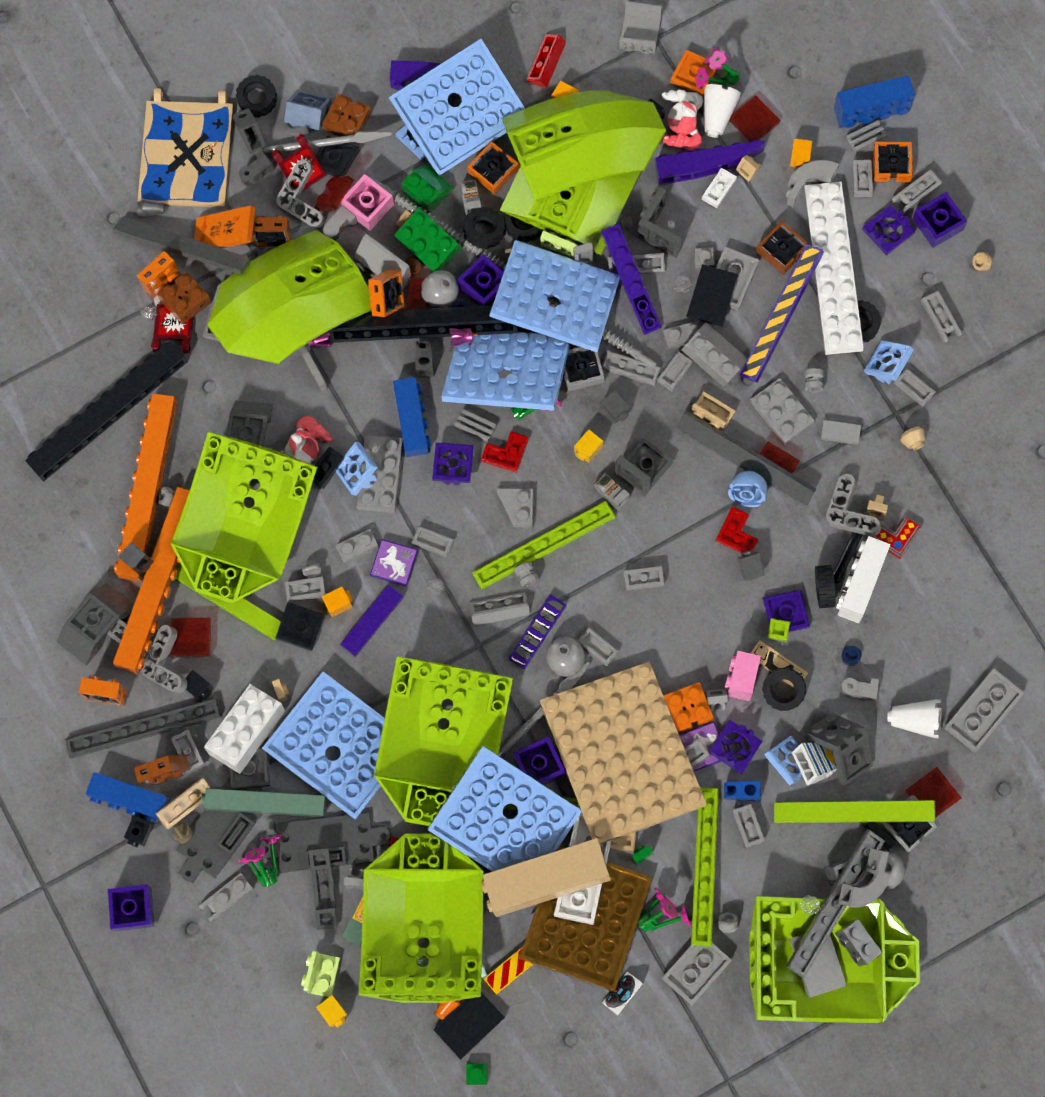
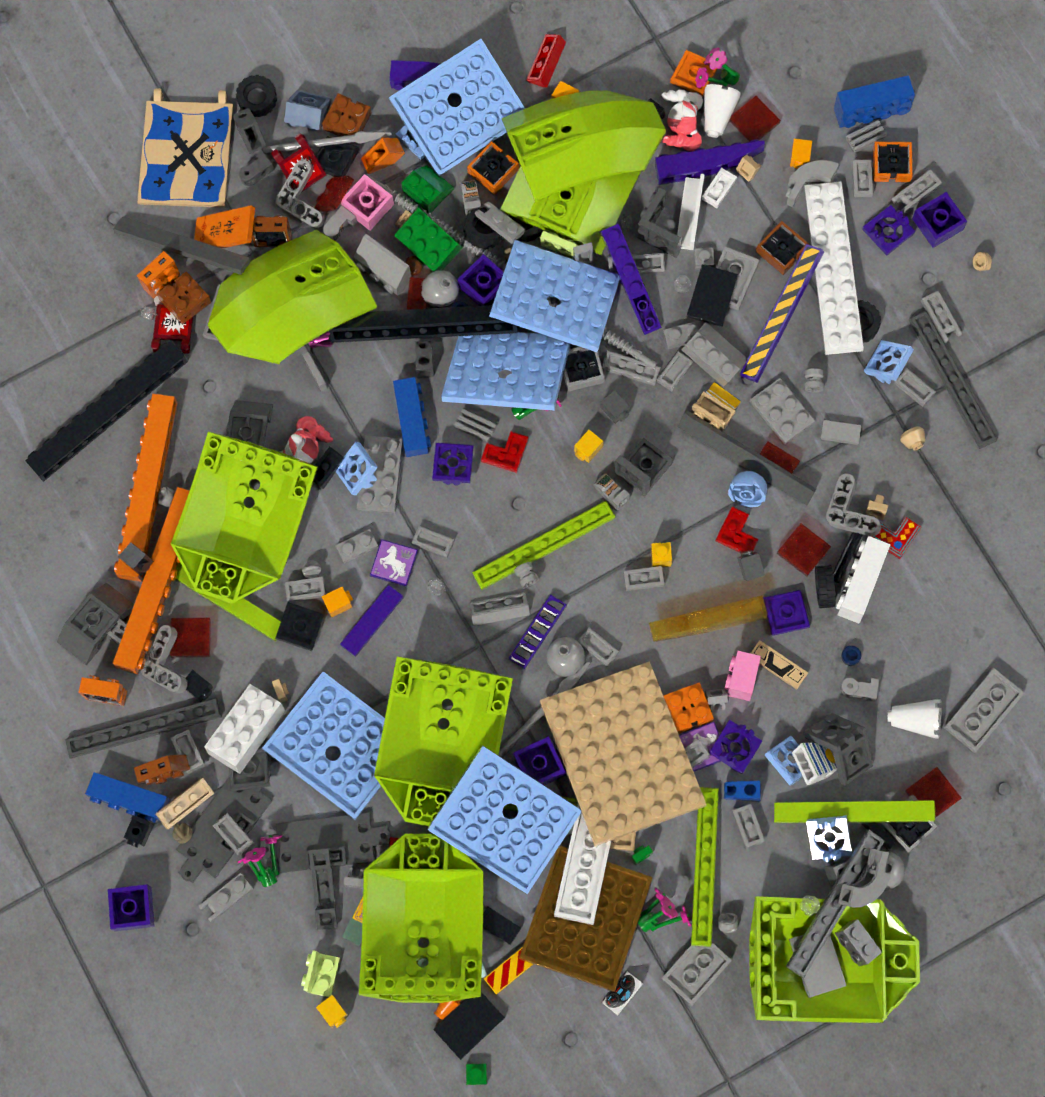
(149, 208): flat silver cone -> none
(233, 834): none -> light grey tile
(263, 802): sand green brick -> none
(382, 154): none -> orange slope
(386, 293): orange piece -> none
(461, 336): flat silver piece -> none
(500, 222): none -> light grey hinge
(500, 925): none -> black tile
(518, 506): light grey wing -> none
(545, 878): tan brick -> none
(640, 27): light grey panel -> none
(661, 554): none -> yellow brick
(690, 211): none -> white panel
(709, 619): none -> clear yellow slope
(723, 396): none -> yellow sticker
(769, 689): black tyre -> none
(778, 630): lime tile -> none
(803, 549): none -> clear red plate
(828, 823): none -> piece
(953, 380): none -> dark grey tile

